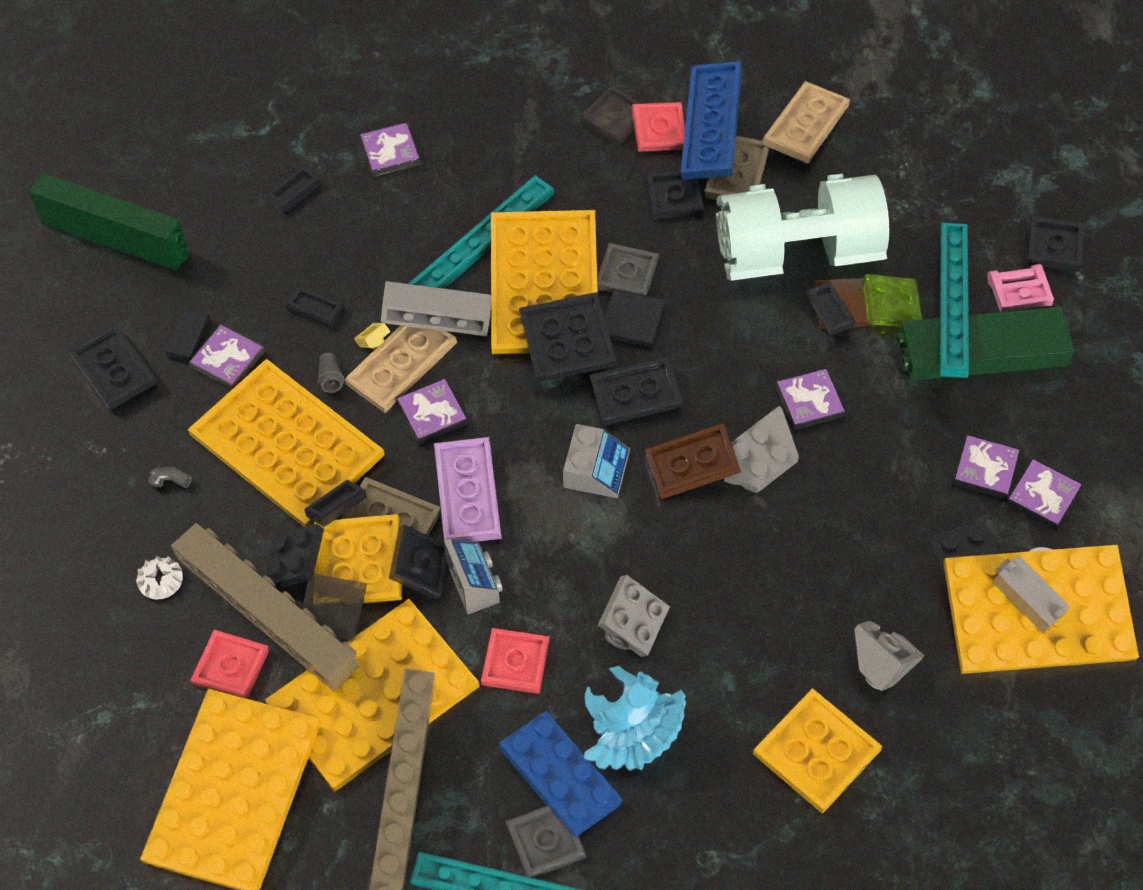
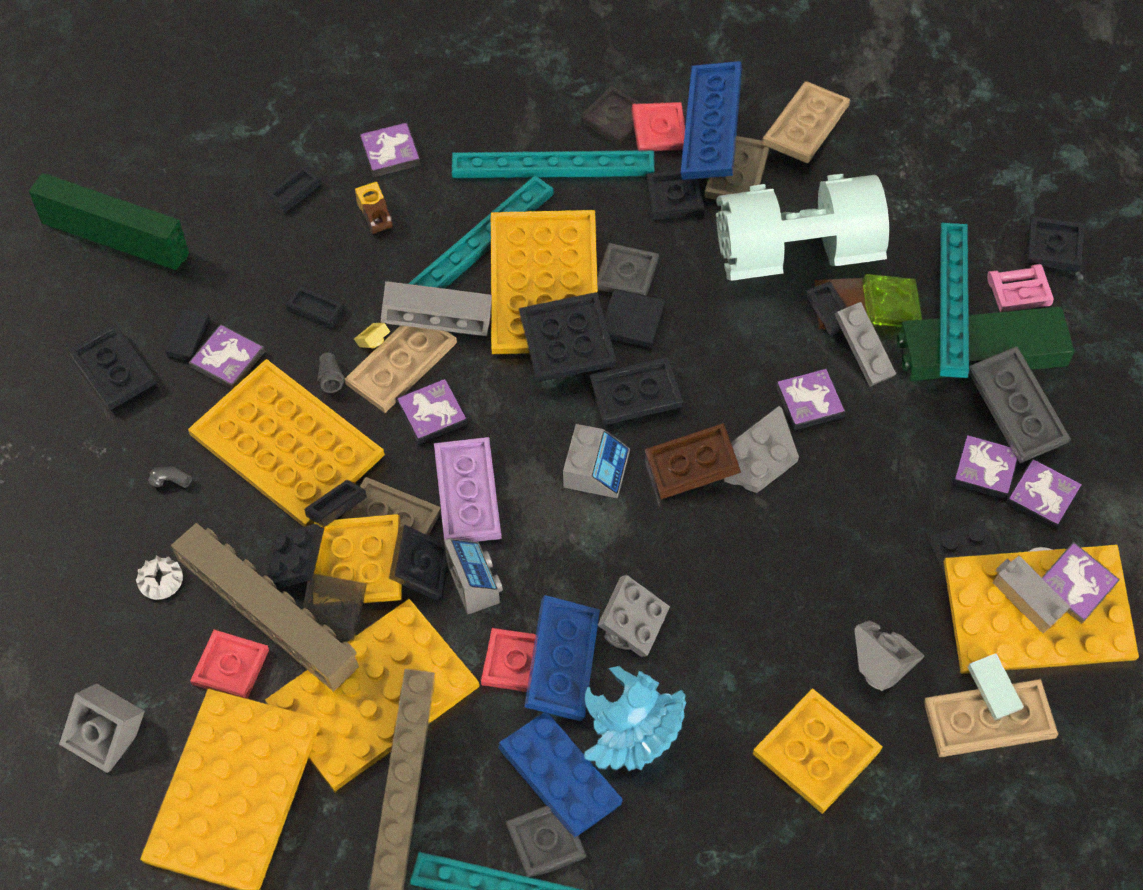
(100, 726): none -> light grey slope
(373, 207): none -> reddish brown leg
(552, 164): none -> teal tile
(562, 658): none -> blue plate
(865, 344): none -> light grey plate
(965, 724): none -> tan tile
(995, 686): none -> light aqua tile
(1018, 404): none -> dark grey tile
(1080, 581): none -> tile

